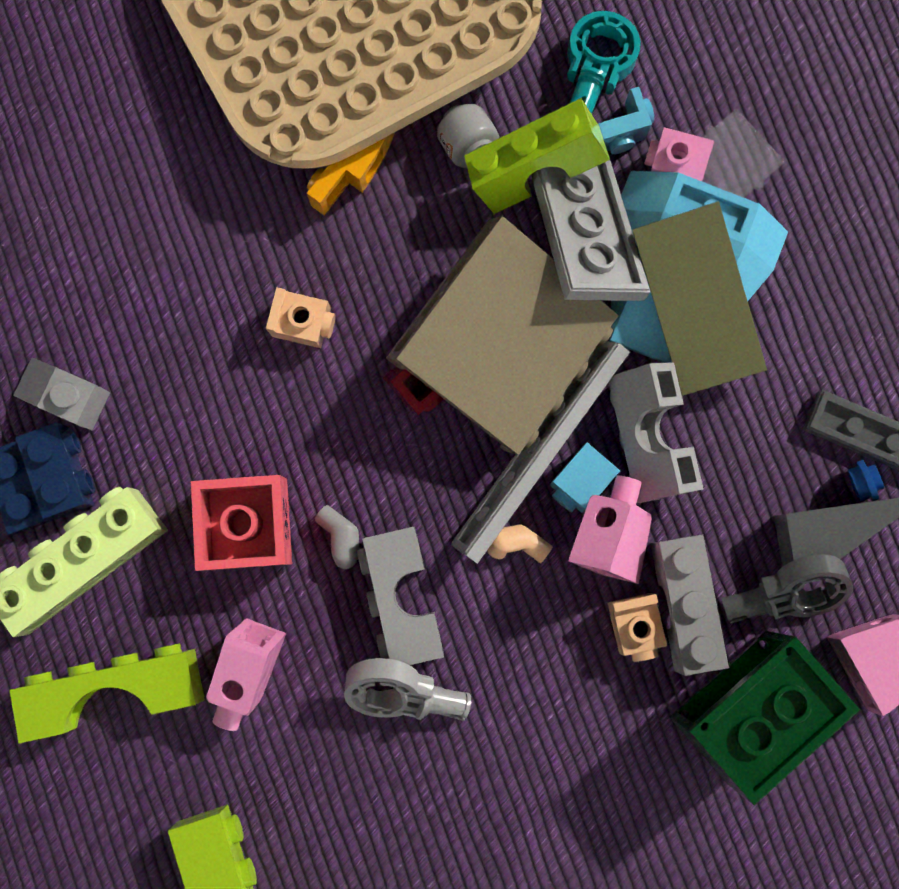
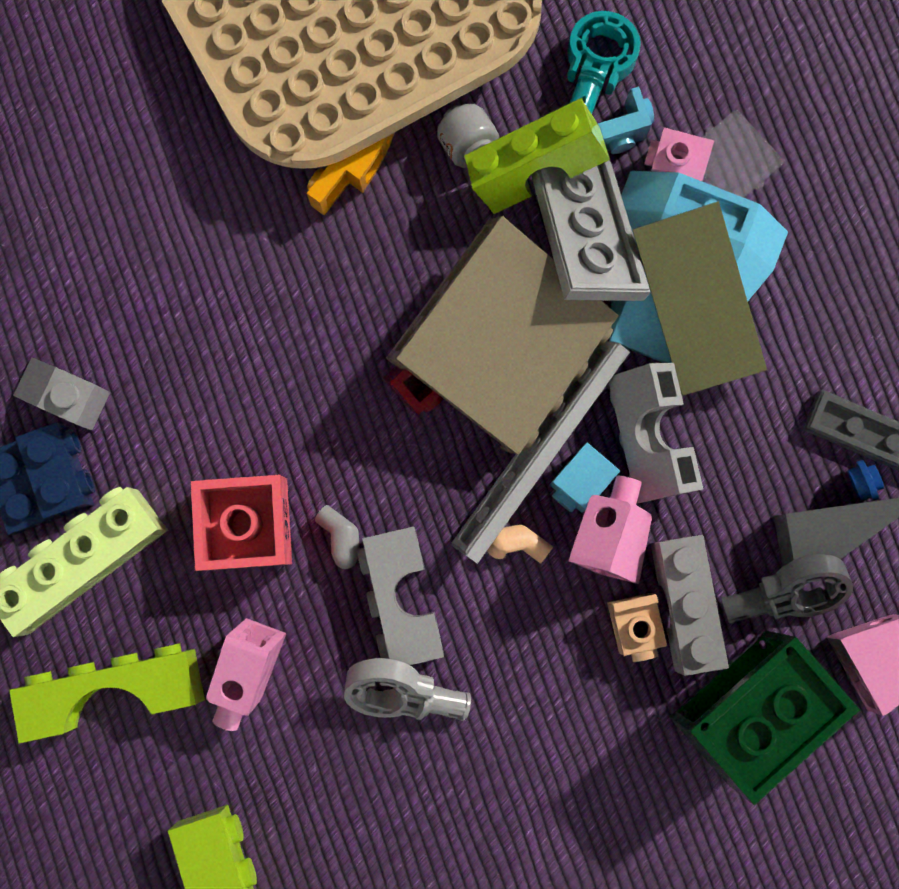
(282, 314): light nougat brick -> none

